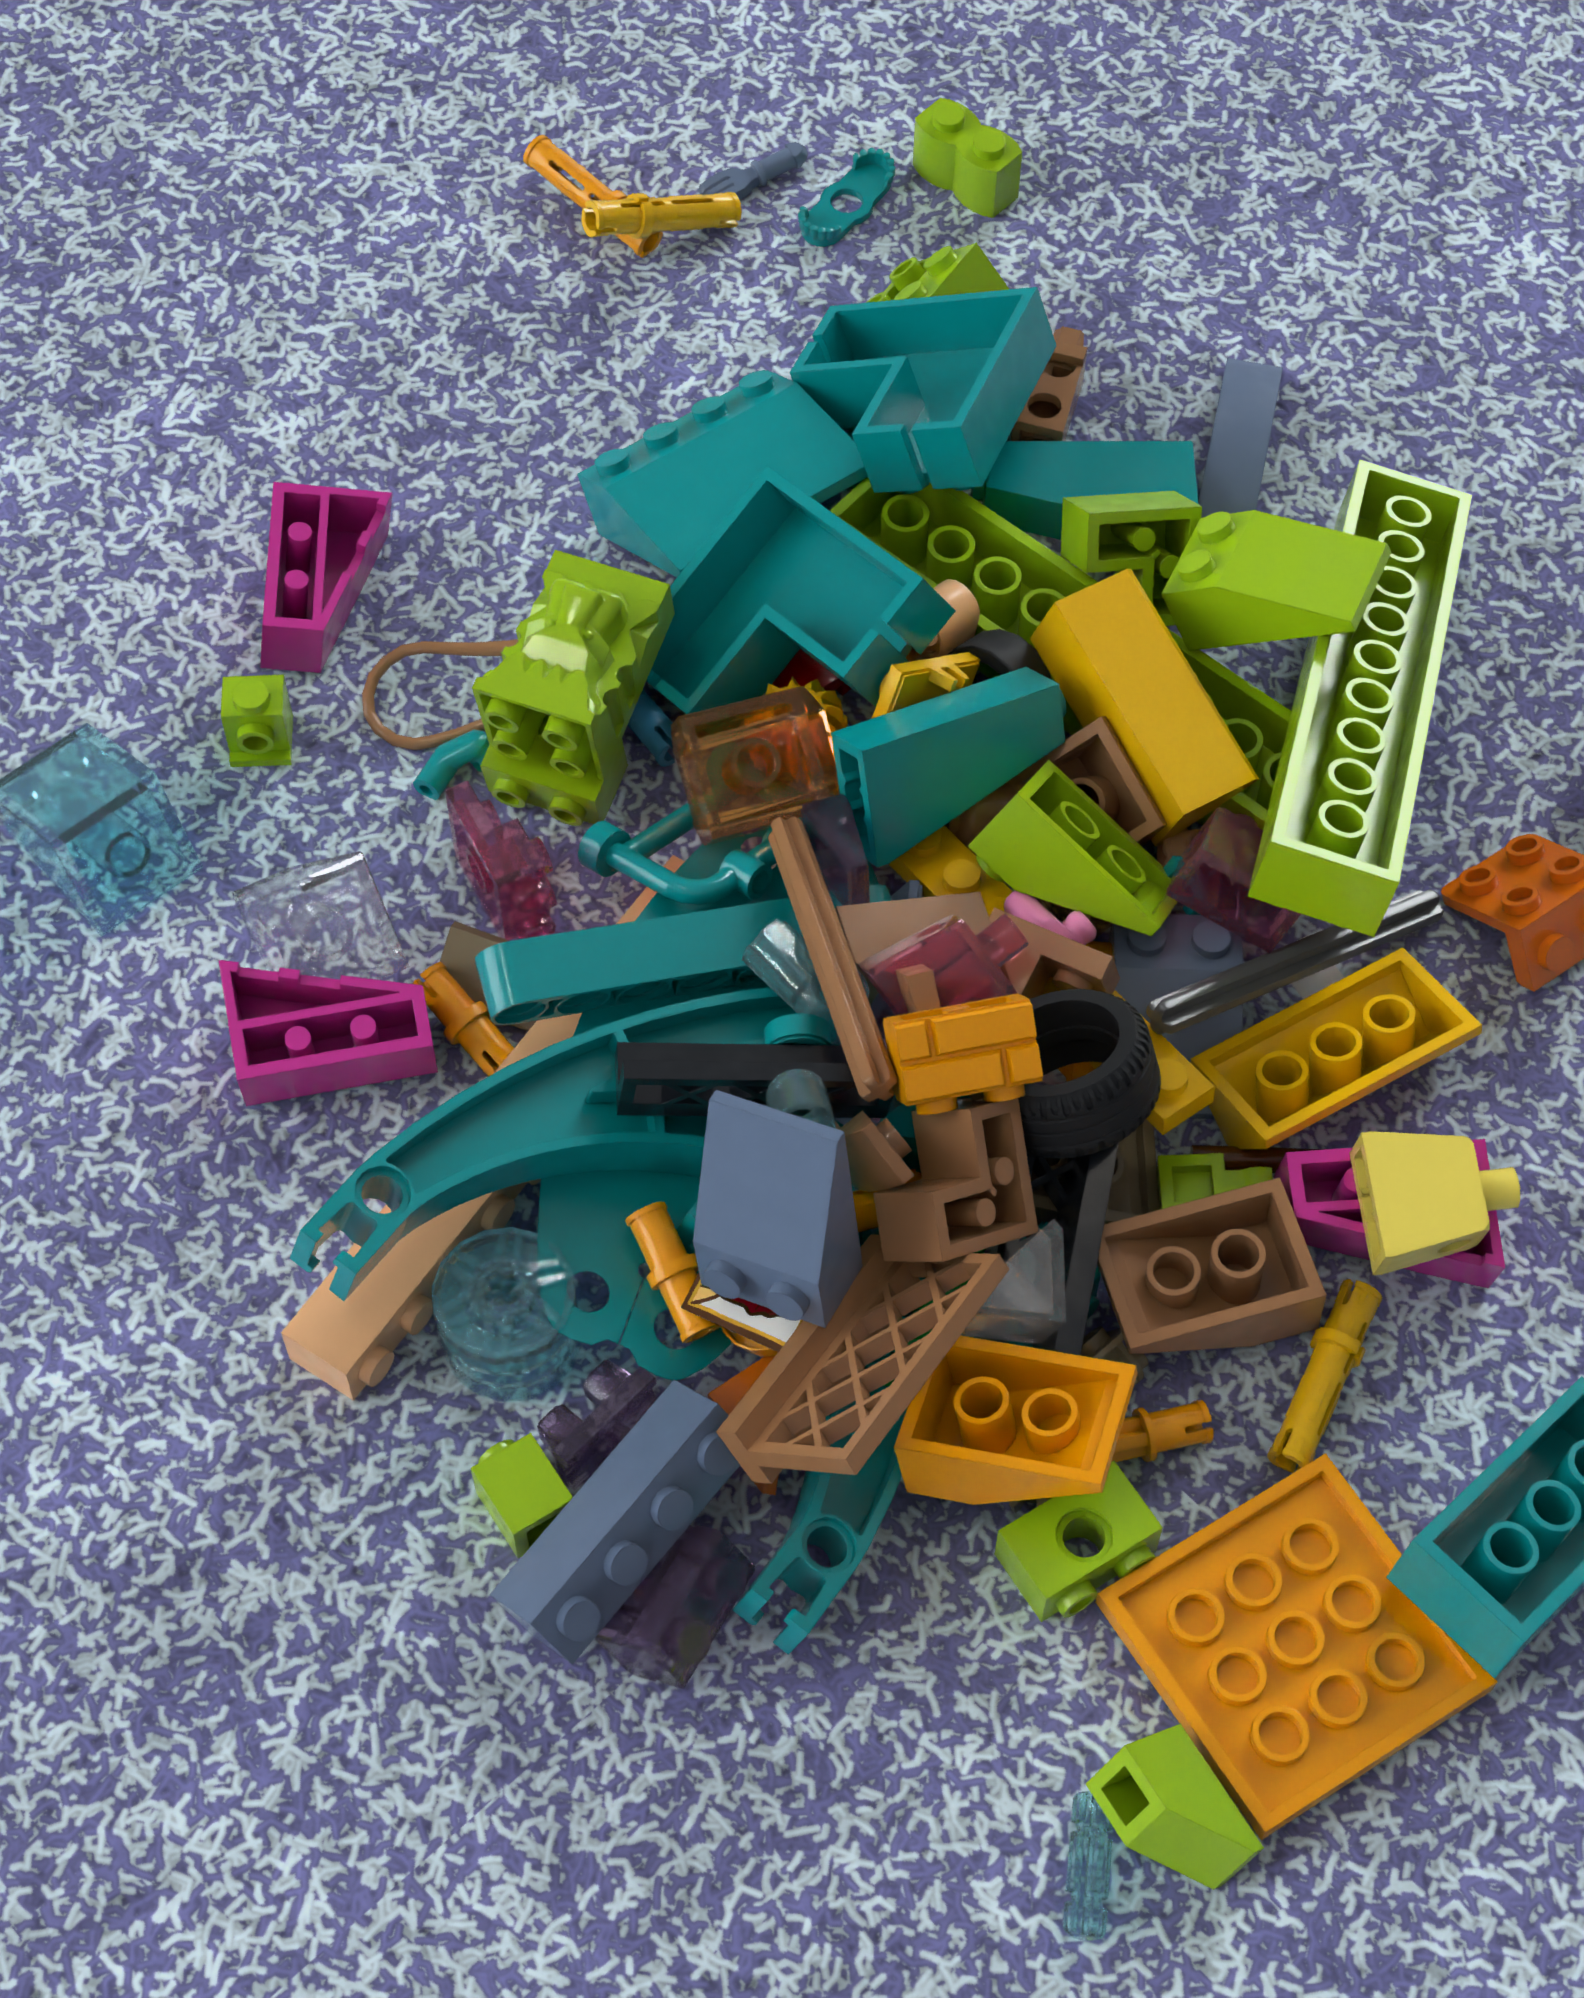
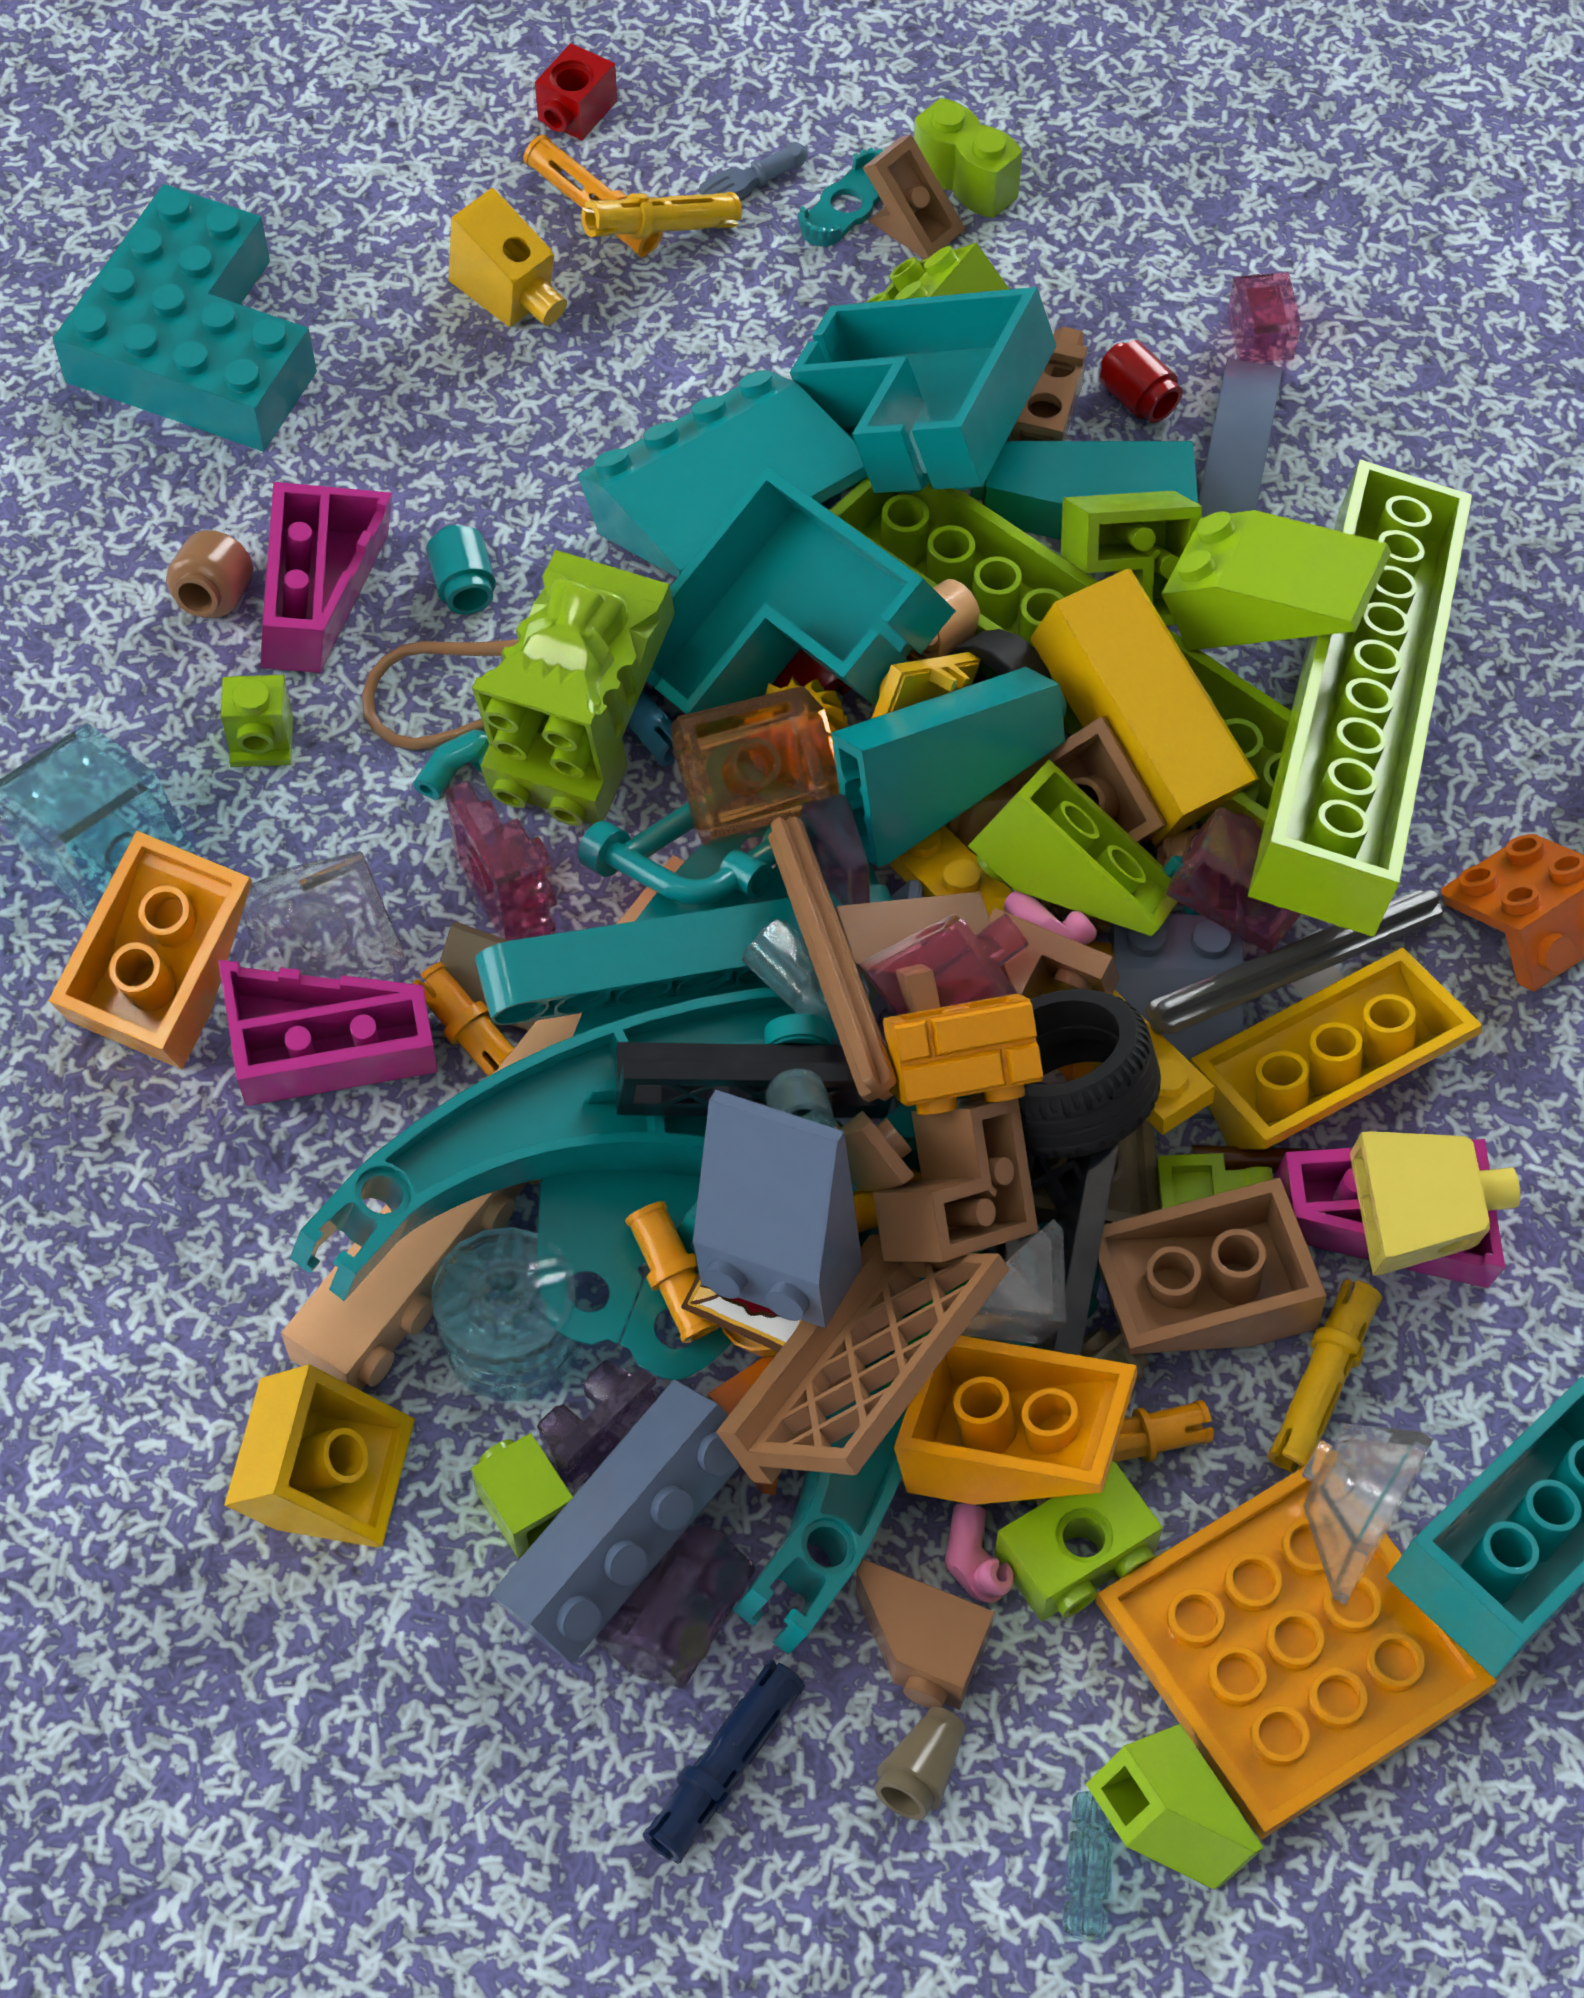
(154, 950): none -> light orange slope
(171, 329): none -> teal brick
(209, 574): none -> medium nougat head
(320, 1458): none -> yellow slope
(461, 569): none -> teal brick
(502, 262): none -> yellow torso
(576, 91): none -> red brick
(707, 1783): none -> dark blue pin
(914, 201): none -> medium nougat slope
(921, 1764): none -> dark tan cone
(923, 1634): none -> medium nougat slope
(969, 1562): none -> bright pink arm
(1140, 381): none -> red brick
(1264, 317): none -> clear pink brick
(1357, 1496): none -> clear slope

